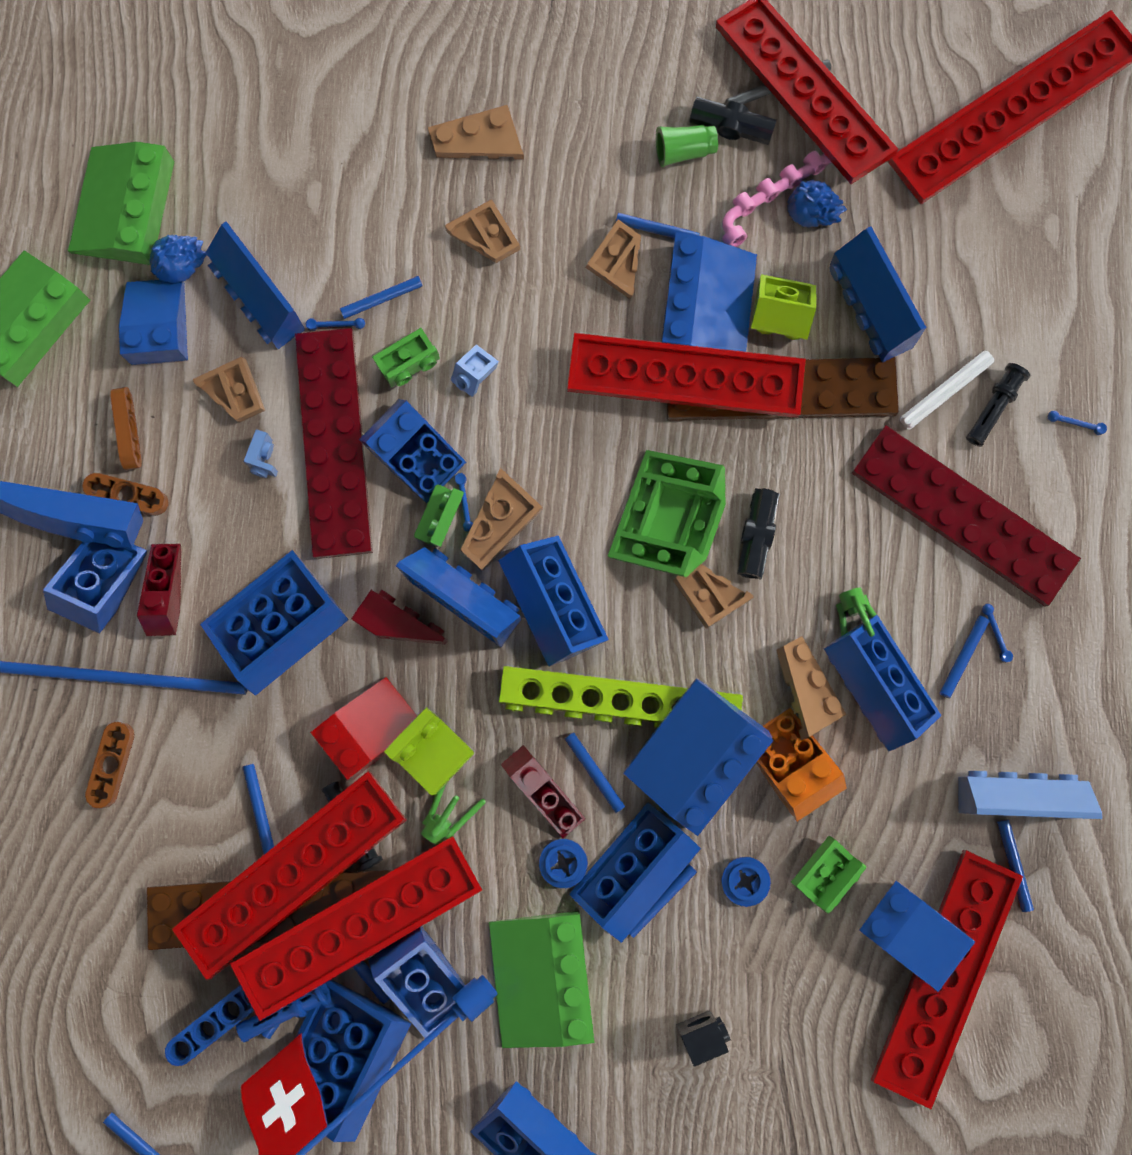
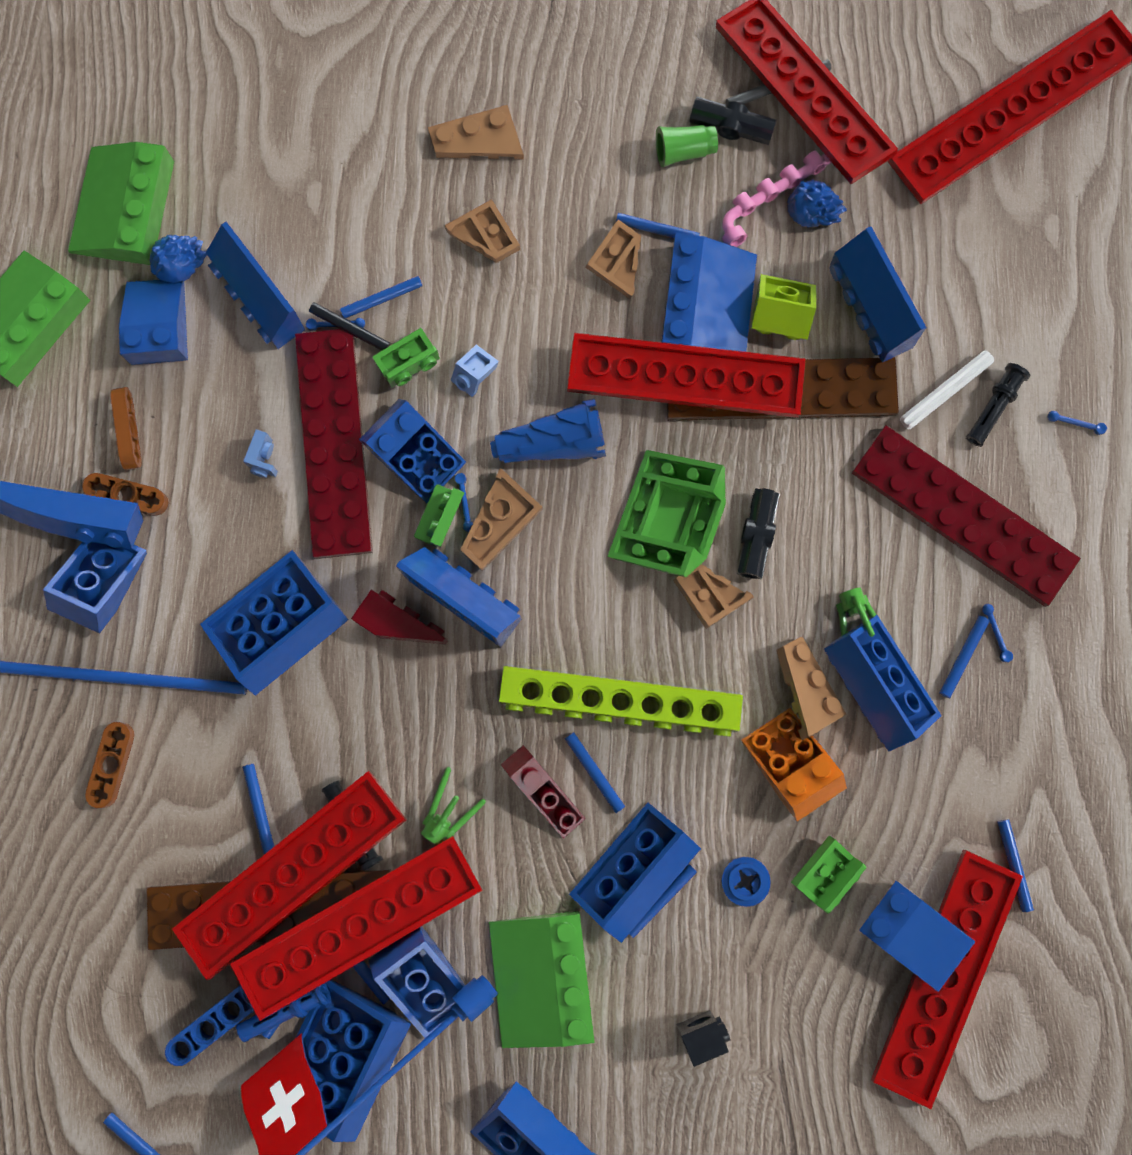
(161, 591): dark red slope -> none
(233, 389): medium nougat wing -> none
(348, 326): none -> black bar
(364, 728): red slope -> none
(430, 751): lime bracket -> none
(553, 599): blue slope -> none
(558, 877): blue gear -> none
(563, 435): none -> blue cone
(698, 756): blue slope -> none
(1027, 796): medium blue slope -> none

